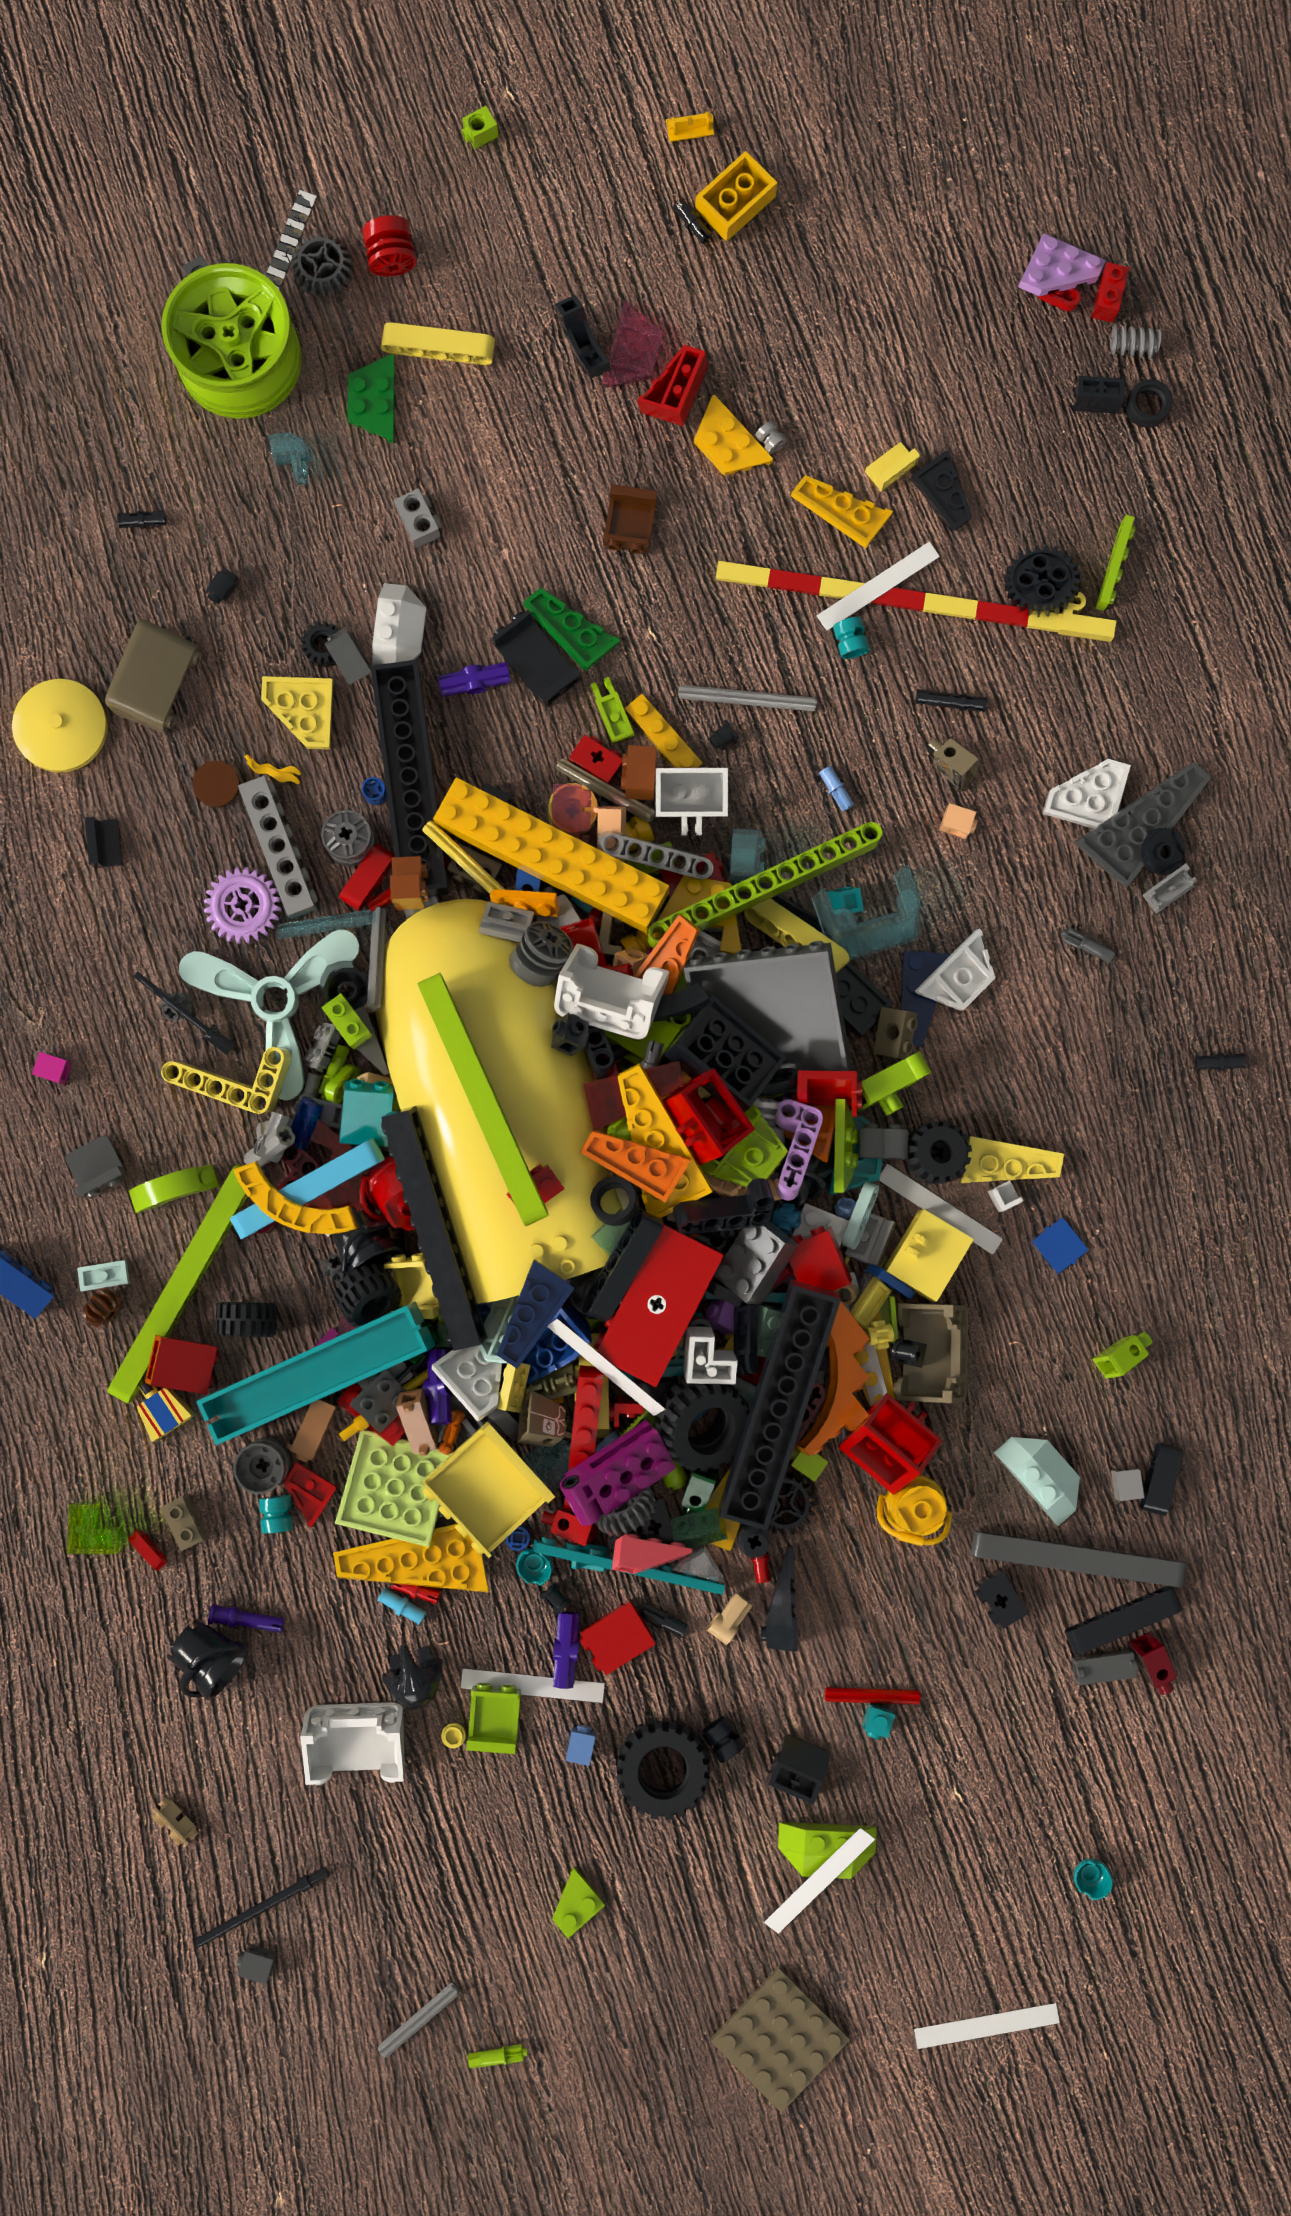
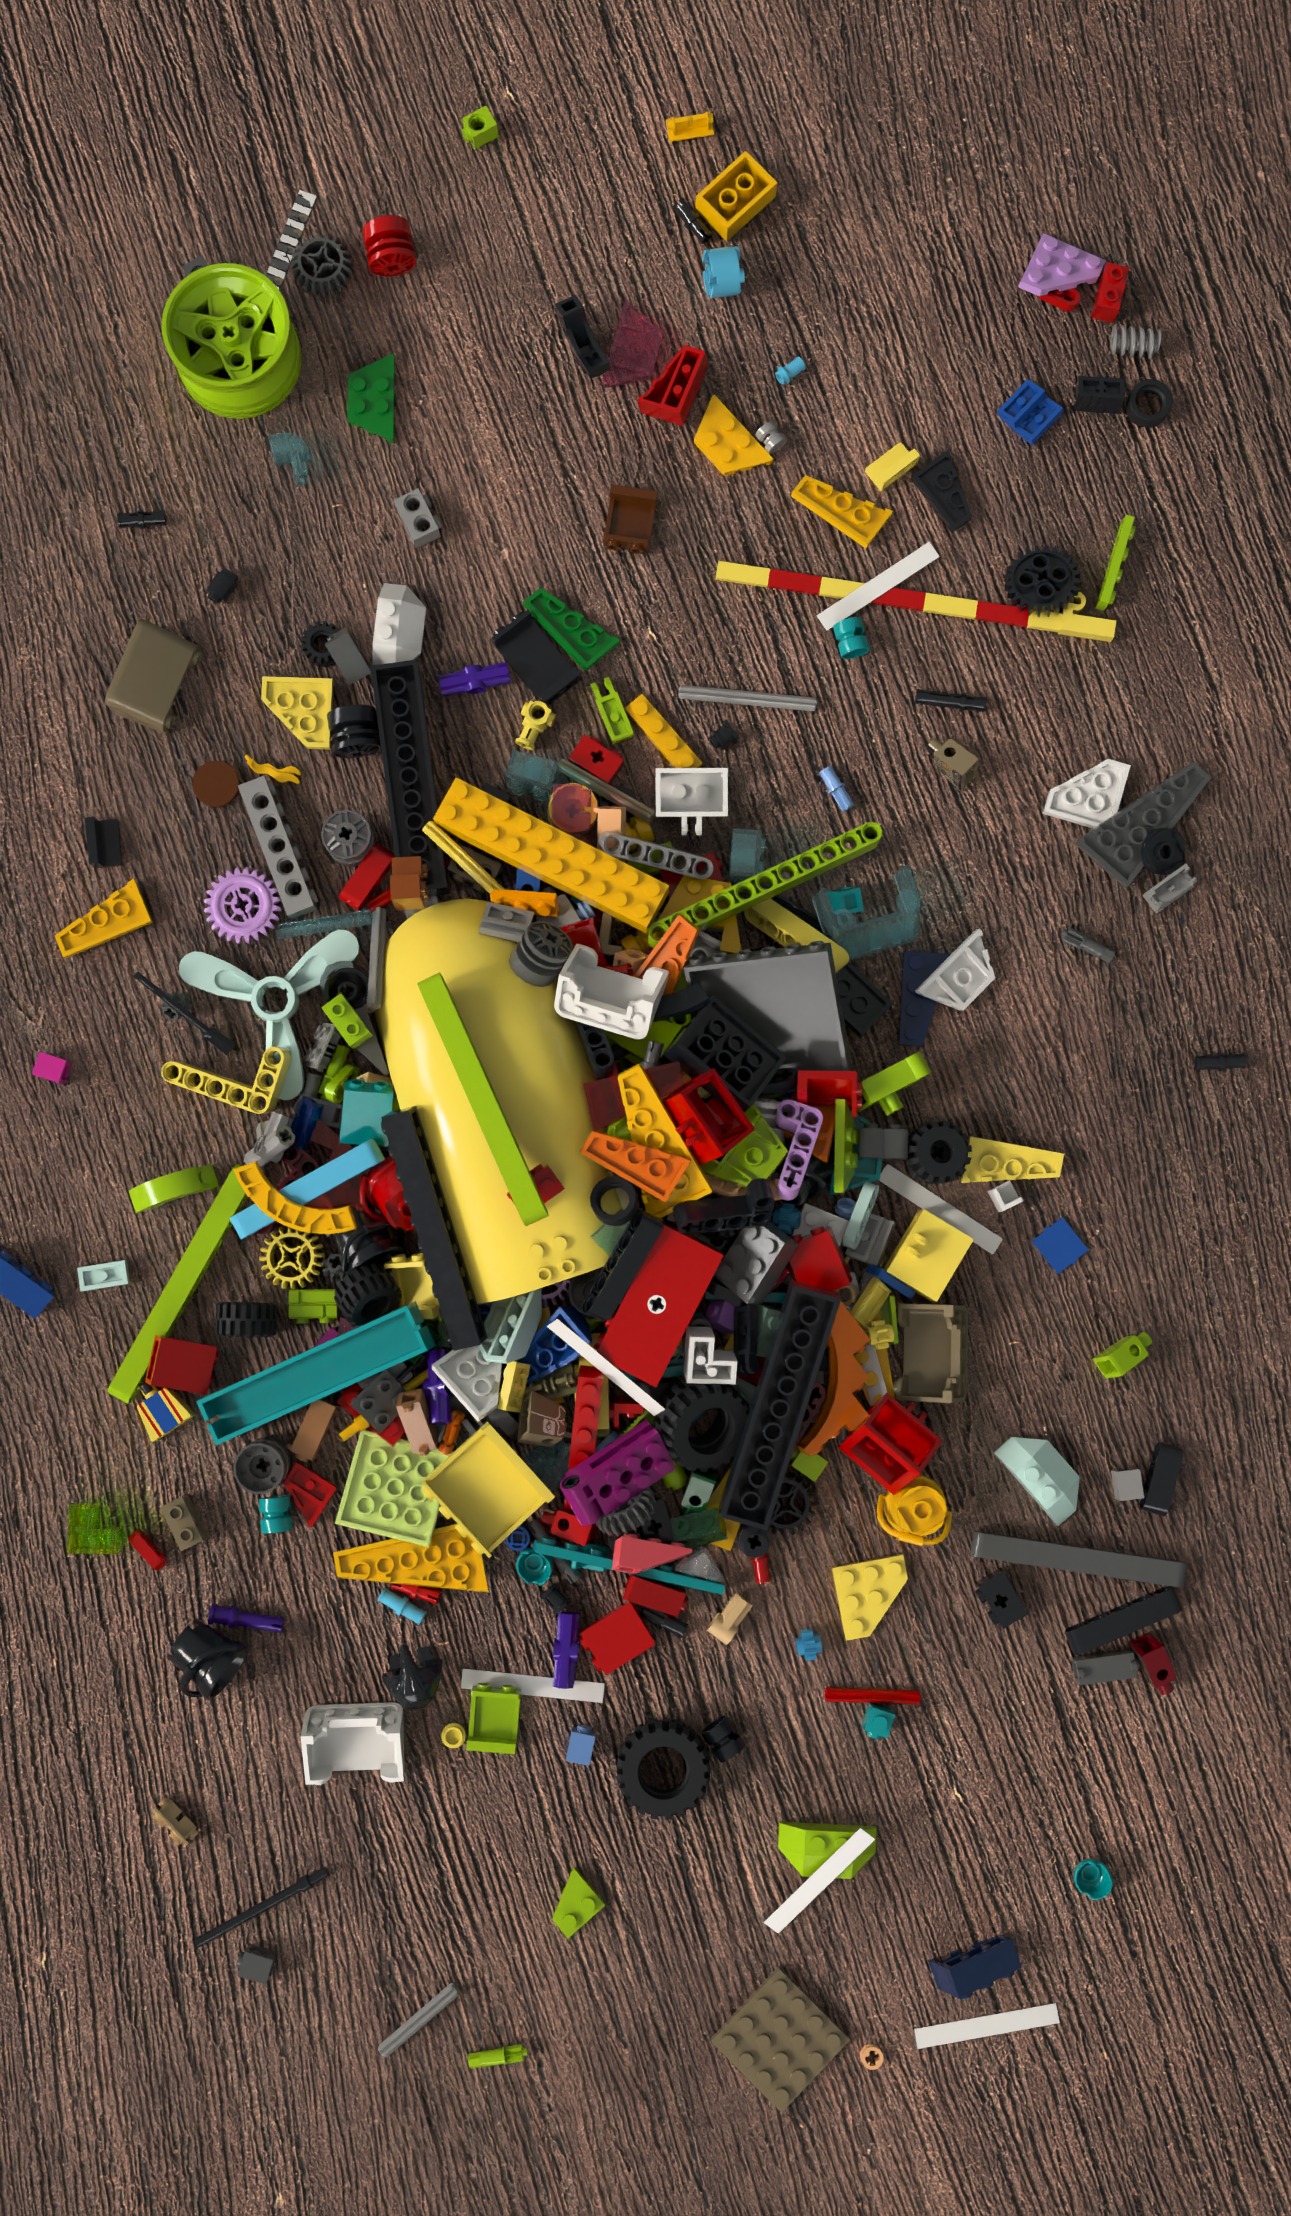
(60, 725): light yellow dish -> none
(95, 1167): dark grey bracket -> none
(102, 1307): reddish brown gear -> none
(114, 917): none -> yellow wing
(275, 1270): none -> light yellow gear
(313, 1304): none -> lime brick
(354, 731): none -> black wheel
(374, 786): blue wheel -> none
(438, 343): light yellow beam -> none
(532, 775): none -> clear light blue brick
(534, 726): none -> light yellow connector
(535, 1308): dark blue wing -> none
(539, 1530): none -> dark grey pin
(570, 1034): black brick -> none
(585, 911): none -> light blue plate
(639, 772): dark orange brick -> none
(655, 1595): none -> red slope
(722, 272): none -> medium azure brick
(780, 1620): black wedge -> none
(790, 370): none -> medium azure pin
(799, 1768): black slope -> none
(808, 1645): none -> dark azure gear
(867, 1592): none -> light yellow plate
(877, 2060): none -> light nougat bush
(886, 1041): dark tan brick -> none
(909, 1352): black piece -> none
(958, 821): light nougat brick -> none
(977, 1967): none -> dark blue wedge
(1030, 412): none -> blue slope

